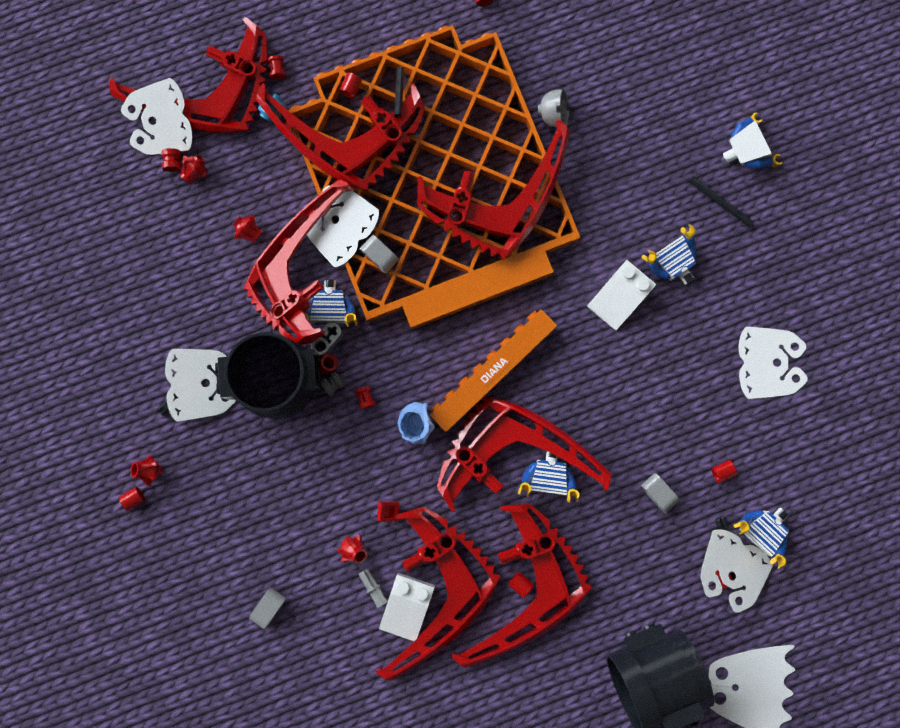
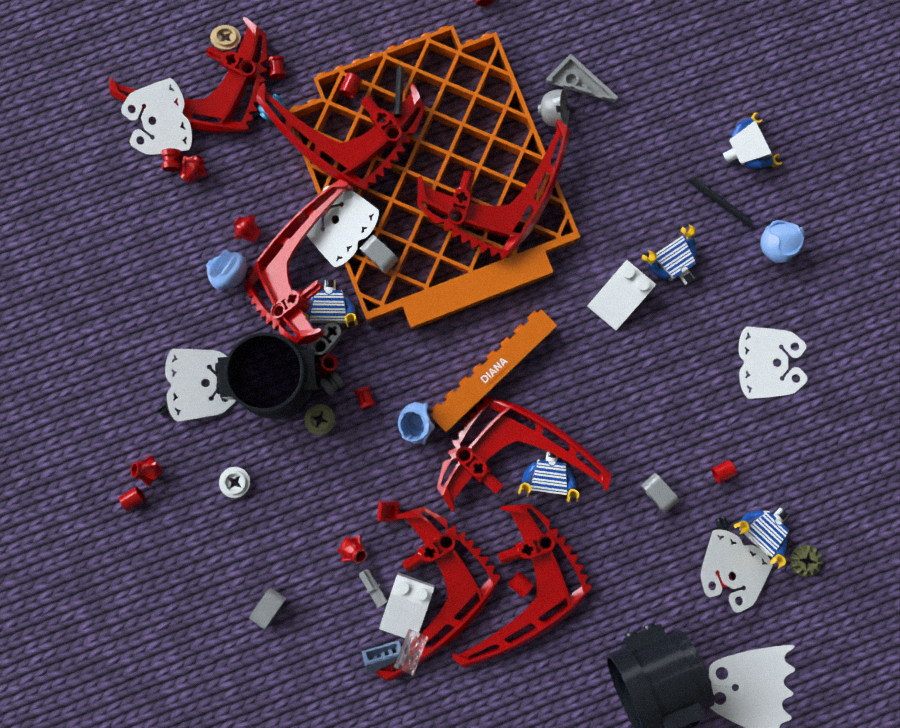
(225, 31): none -> tan gear
(225, 482): none -> white gear
(227, 270): none -> light blue helmet
(315, 411): none -> olive gear
(375, 658): none -> sand blue slope
(411, 652): none -> clear plate
(576, 77): none -> light grey wing
(782, 241): none -> light blue helmet
(801, 553): none -> olive gear

